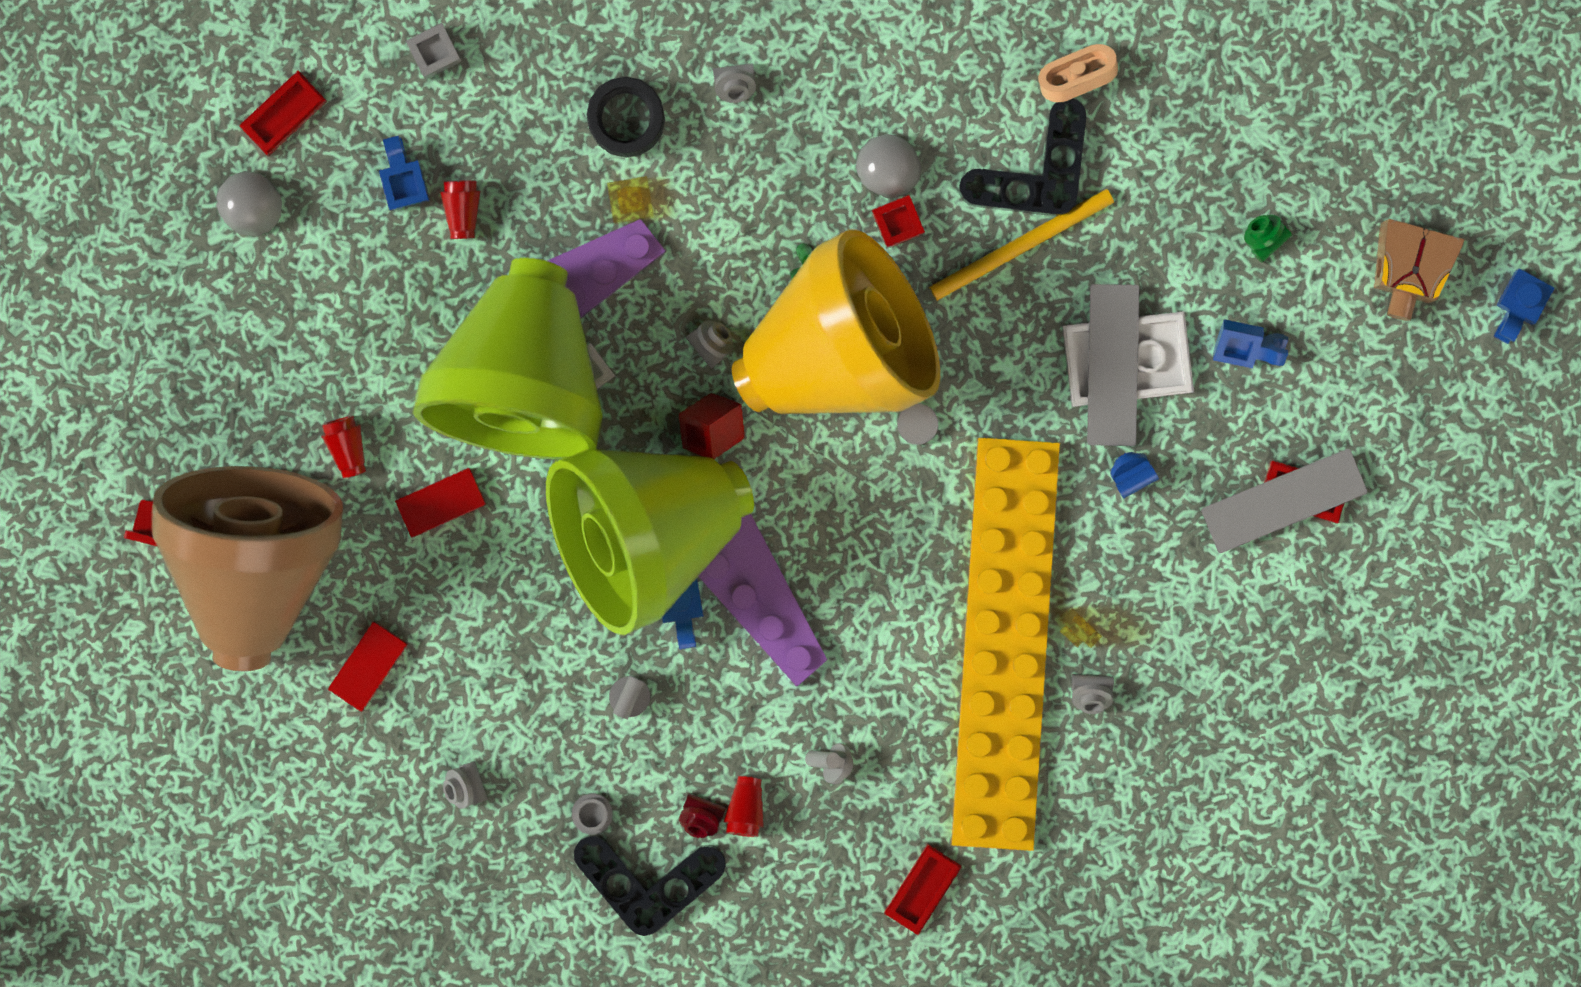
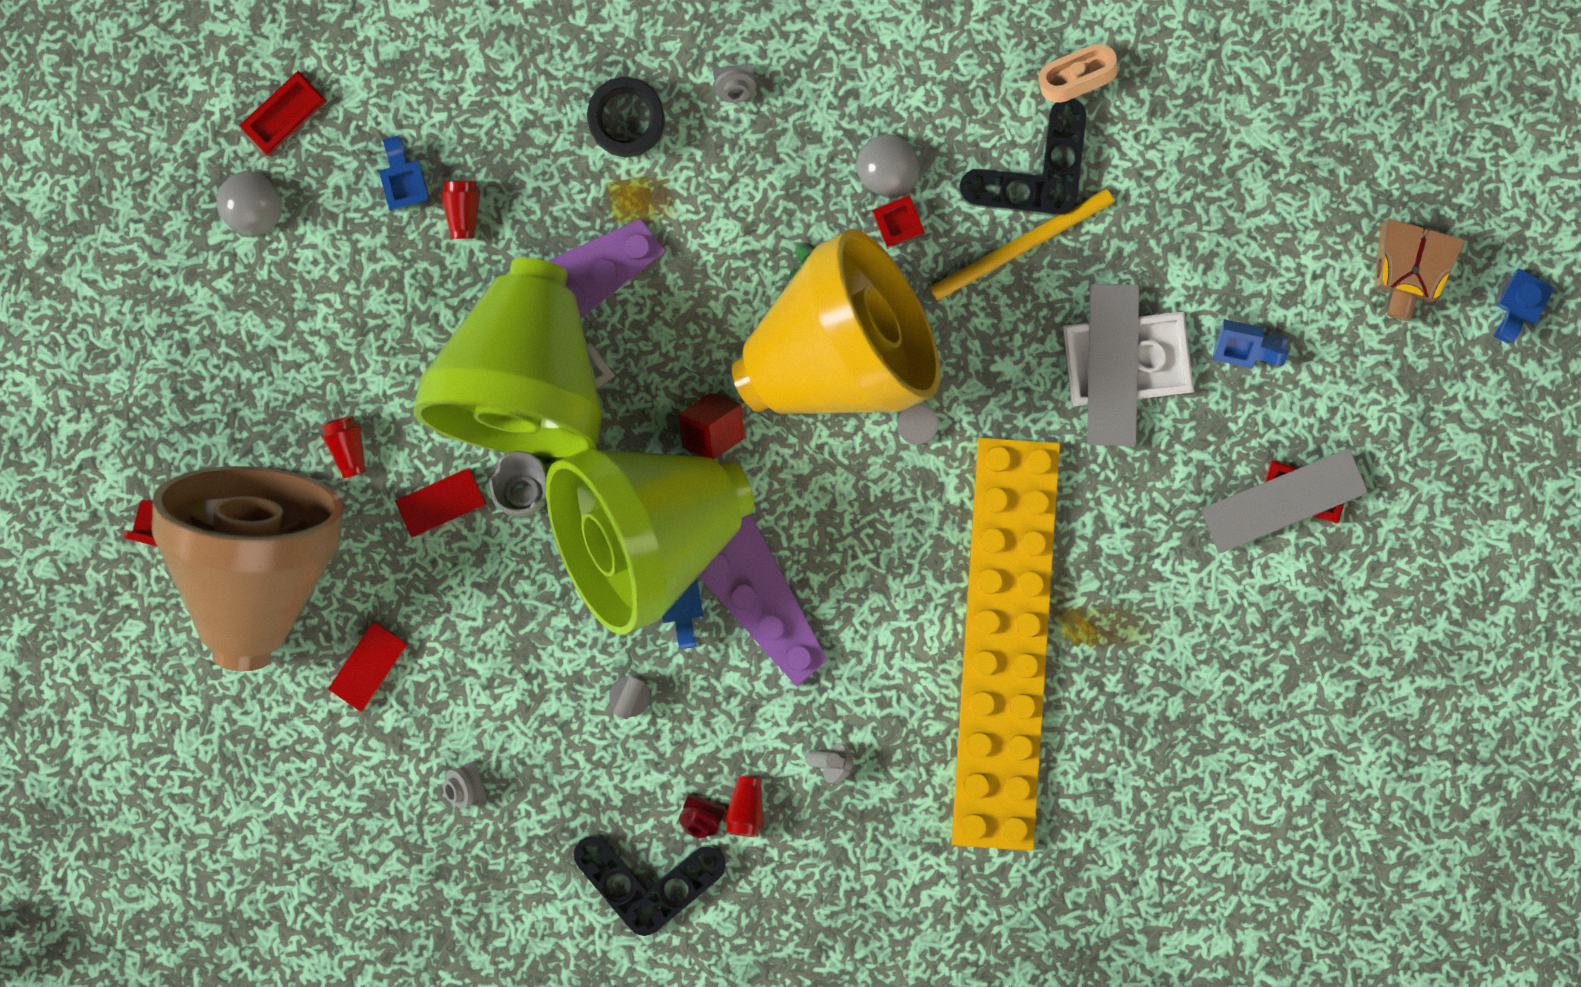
(433, 51): light grey plate -> none
(518, 469): none -> light grey hair
(592, 813): light grey plate -> none
(711, 341): light grey plate -> none
(922, 889): red tile -> none
(1092, 692): light grey plate -> none
(1132, 473): blue plate -> none
(1266, 235): green plate -> none

